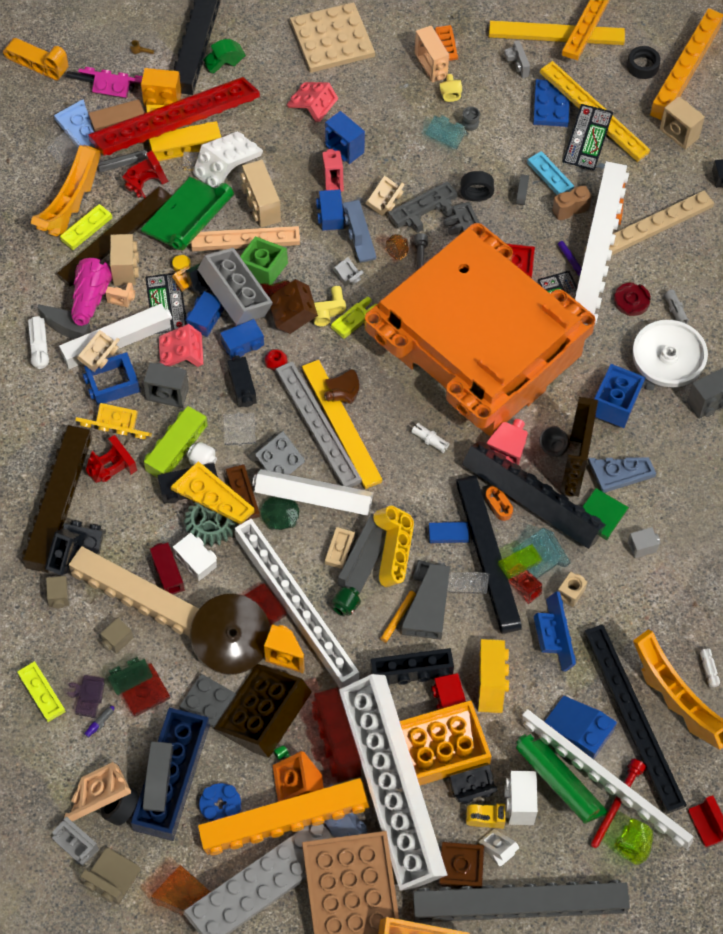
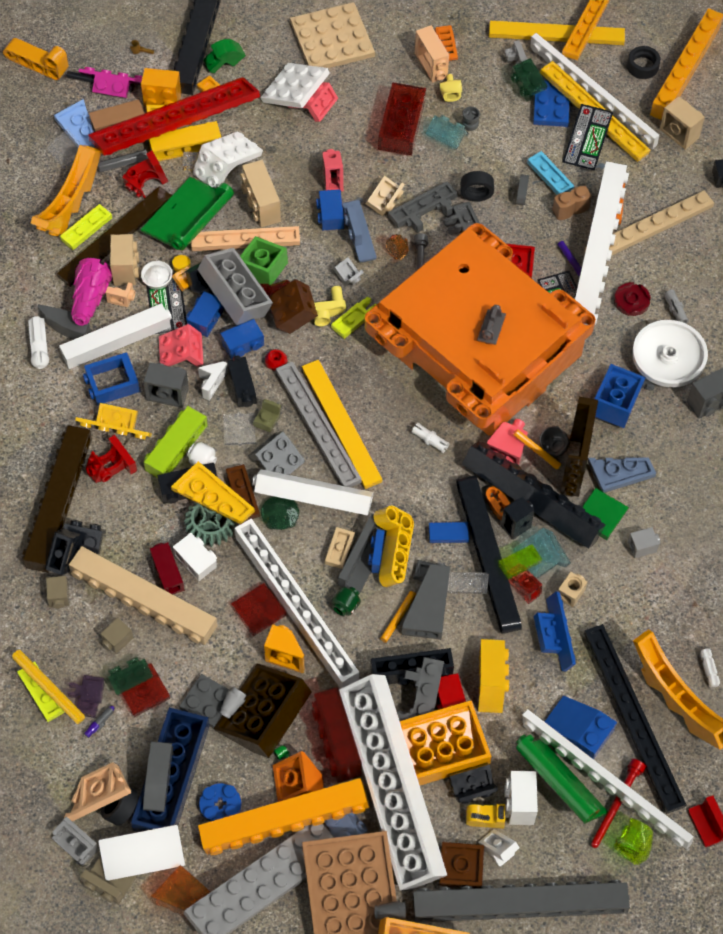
(48, 686): none -> yellow axle
(97, 350): tan bracket -> none
(141, 852): none -> white sticker
(156, 274): none -> white hat
(207, 83): none -> light orange tile
(212, 639): dark brown dish -> none
(213, 376): none -> white slope
(232, 701): none -> light grey cone
(267, 416): none -> olive bracket
(295, 85): none -> white plate
(342, 388): reddish brown arm -> none
(344, 136): blue container -> none
(375, 558): none -> blue plate
(392, 910): none -> dark grey cone
(402, 119): none -> clear red brick
(427, 684): none -> dark grey hinge
(492, 325): none -> dark grey hinge
(517, 517): none -> black brick
(527, 79): none -> clear green bracket
(537, 449): none -> light orange bar
(620, 112): none -> white plate

